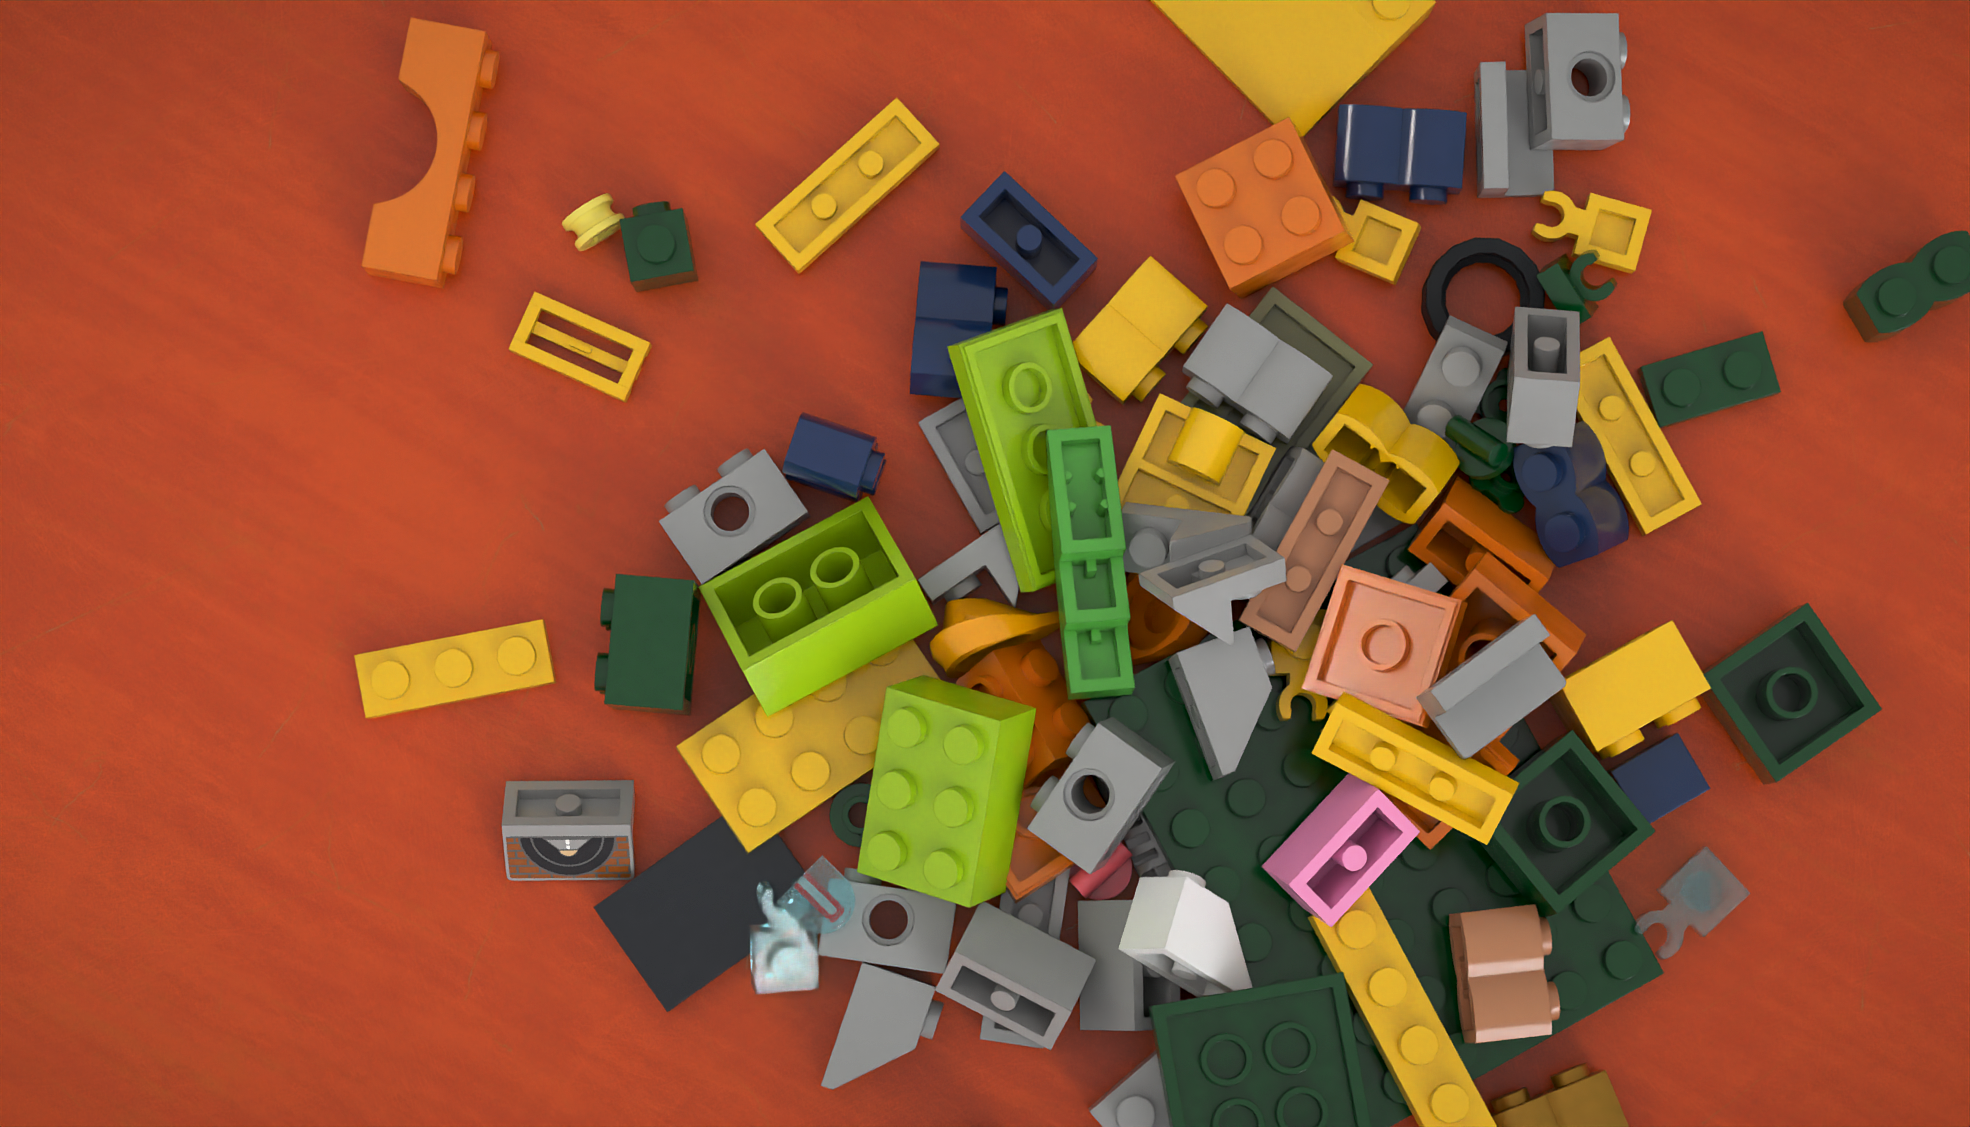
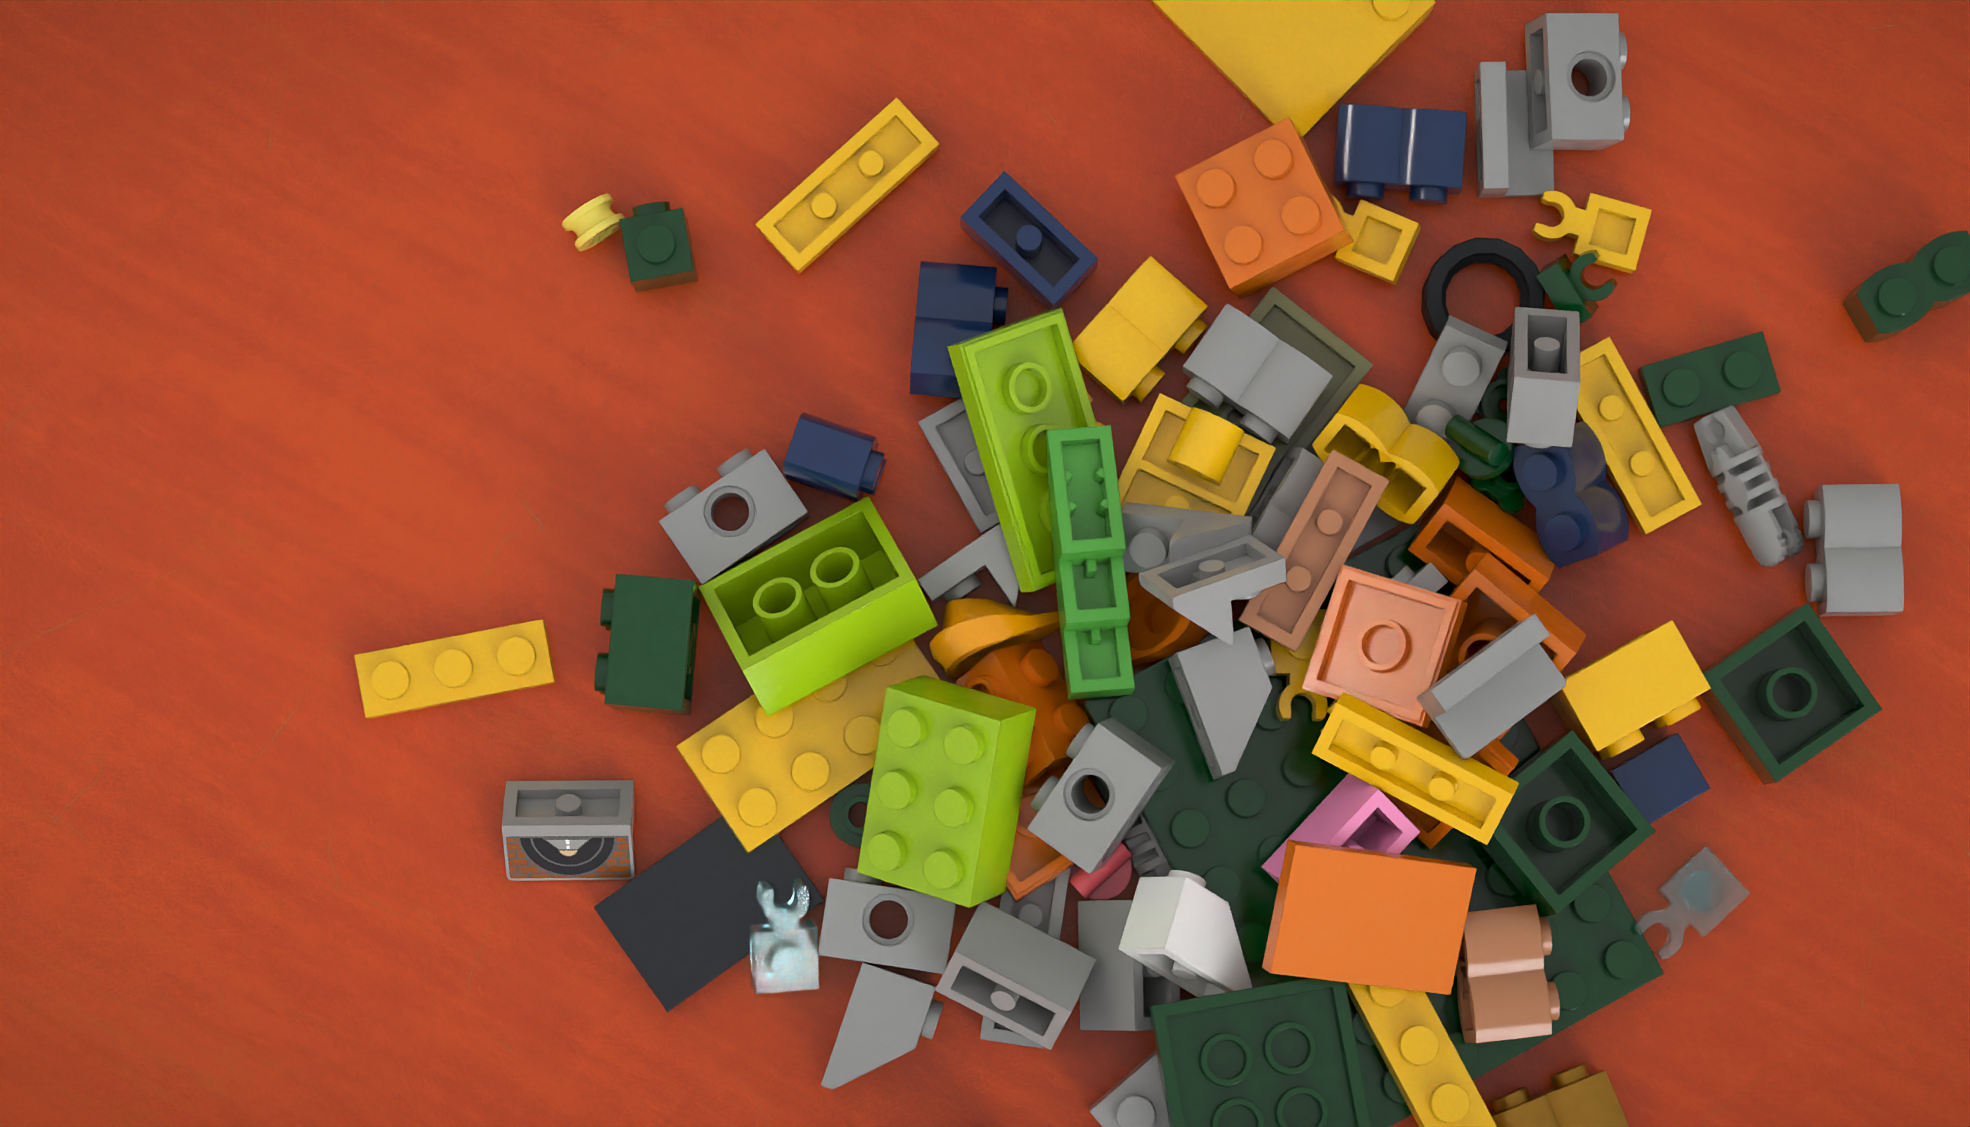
(415, 232): orange arch -> none
(629, 369): yellow tile -> none
(820, 898): clear light blue tile -> none
(1368, 917): none -> orange tile
(1748, 487): none -> light grey hinge
(1856, 550): none -> light grey brick

